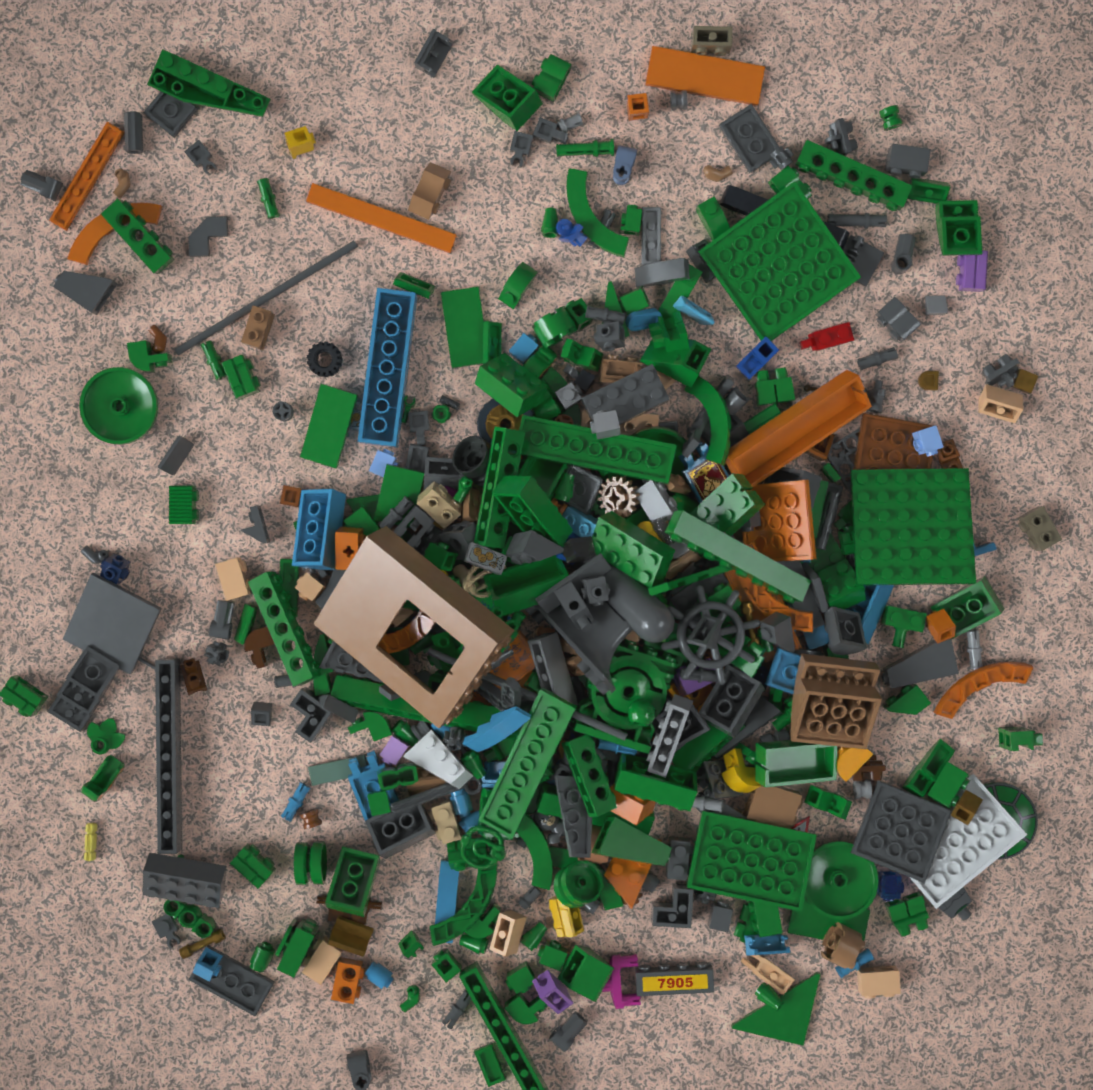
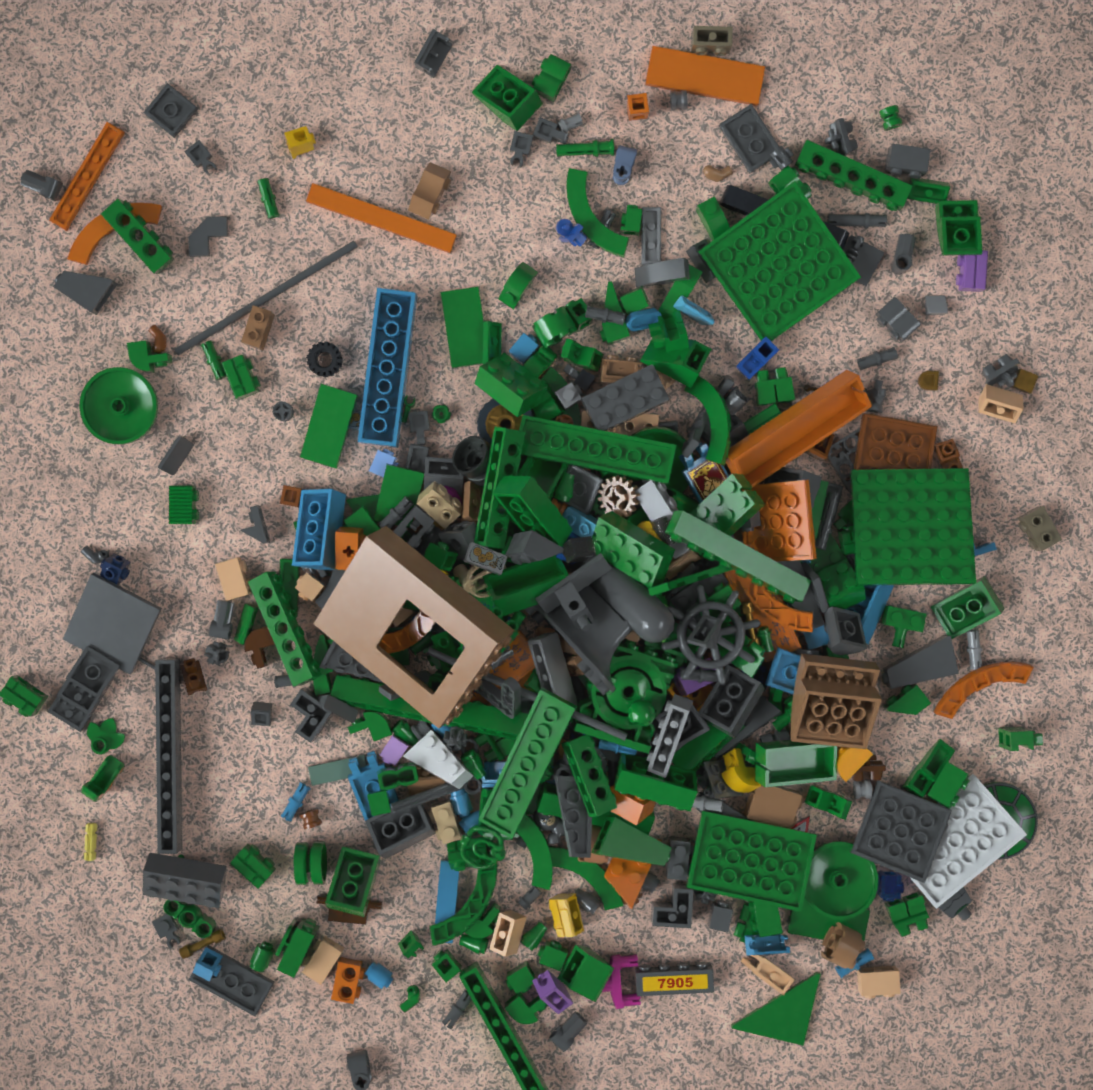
(124, 182): medium nougat arm -> none
(133, 132): dark grey axle -> none
(202, 87): green wedge -> none
(350, 936): pearl gold panel -> none
(414, 285): green tile -> none
(449, 402): dark grey piece -> none
(465, 485): green arm -> none
(490, 1064): green tile -> none
(500, 726): dark azure slope -> none
(549, 223): green cone -> none
(578, 884): green wheel -> none
(594, 590): dark grey brick -> none
(605, 424): light grey brick -> none
(610, 336): dark grey brick -> none
(678, 485): medium nougat plate -> none
(767, 995): green cone -> none
(778, 631): dark grey slope -> none
(828, 337): red hinge -> none
(830, 473): green tile -> none
(927, 441): light blue brick -> none
(940, 626): orange brick -> none
(966, 807): pearl gold brick -> none

